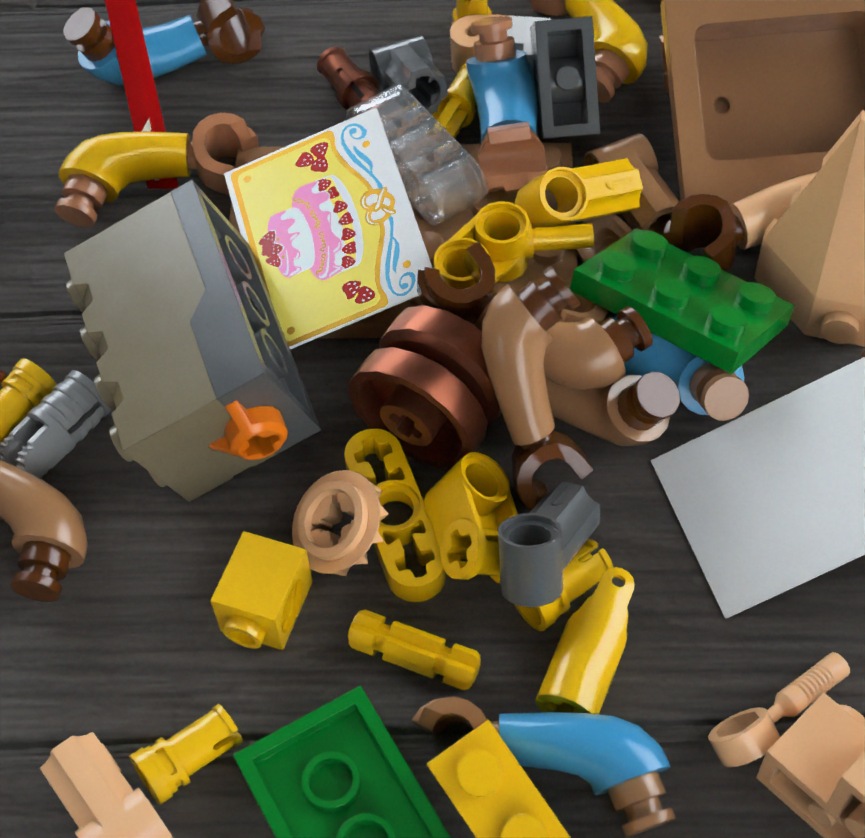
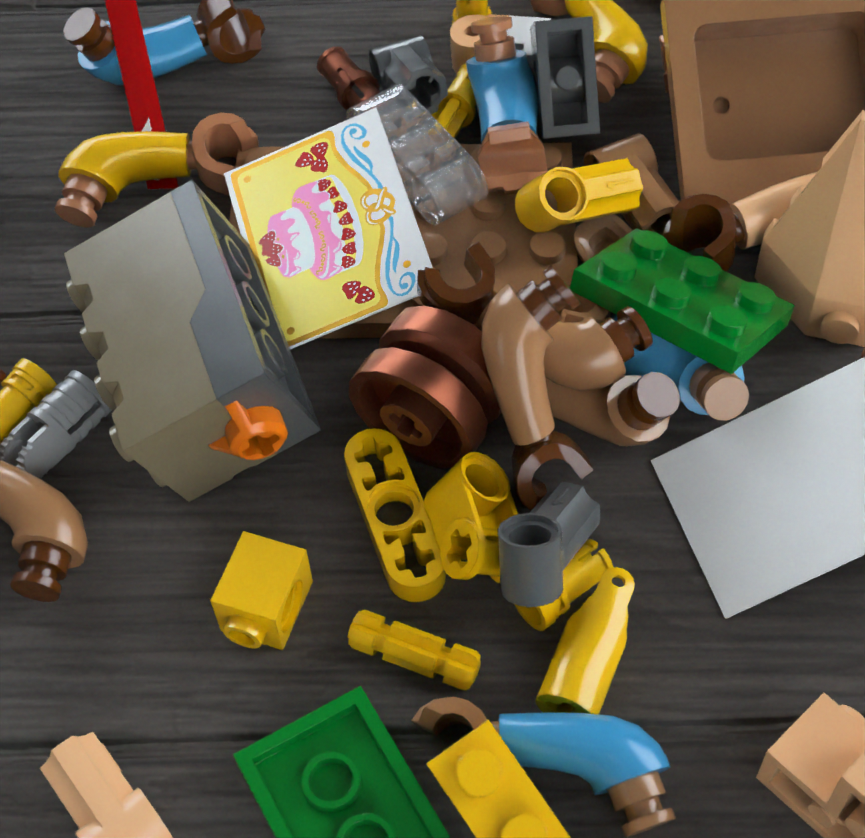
(173, 760): yellow pin -> none
(323, 508): light nougat gear -> none
(508, 240): yellow beam -> none
(753, 731): light nougat piece -> none

